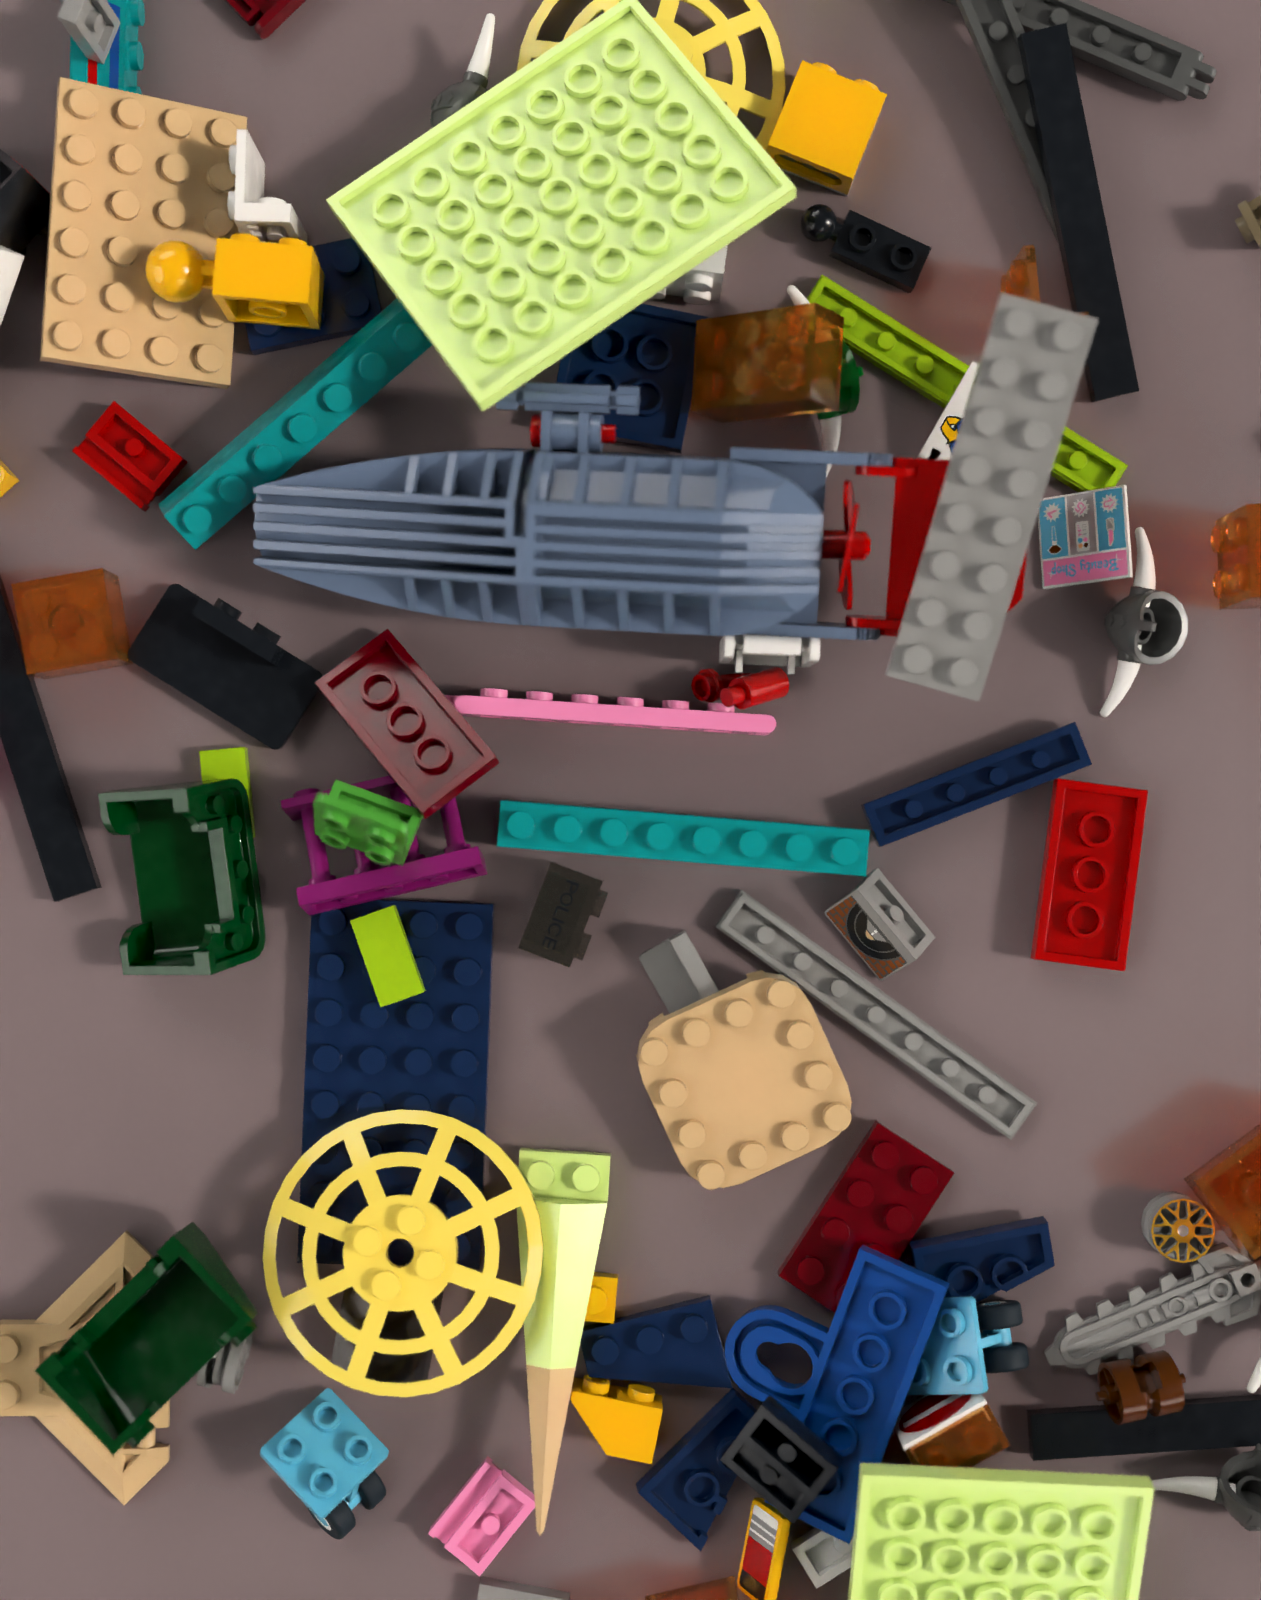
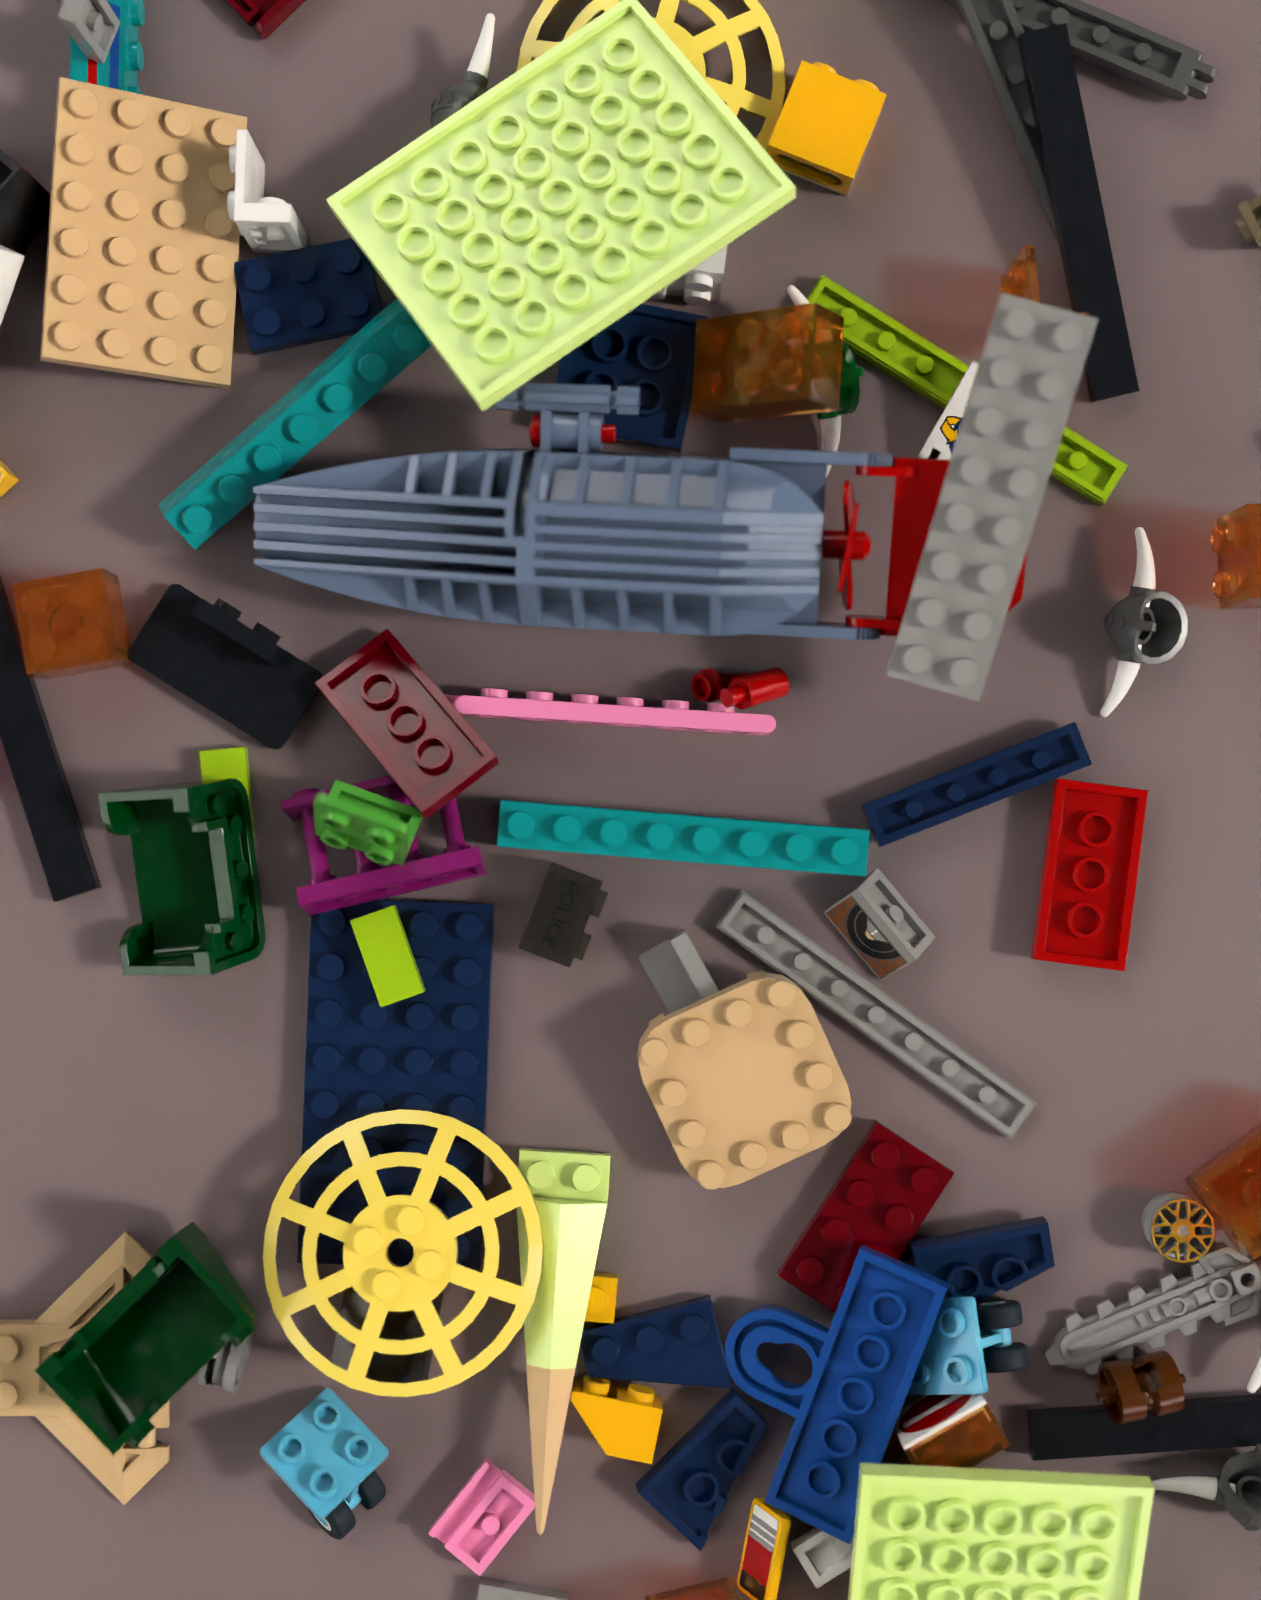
(129, 456): red plate -> none
(248, 279): yellow brick -> none
(769, 651): white container -> none
(782, 1459): black brick -> none
(868, 246): black plate -> none
(1085, 537): piece -> none

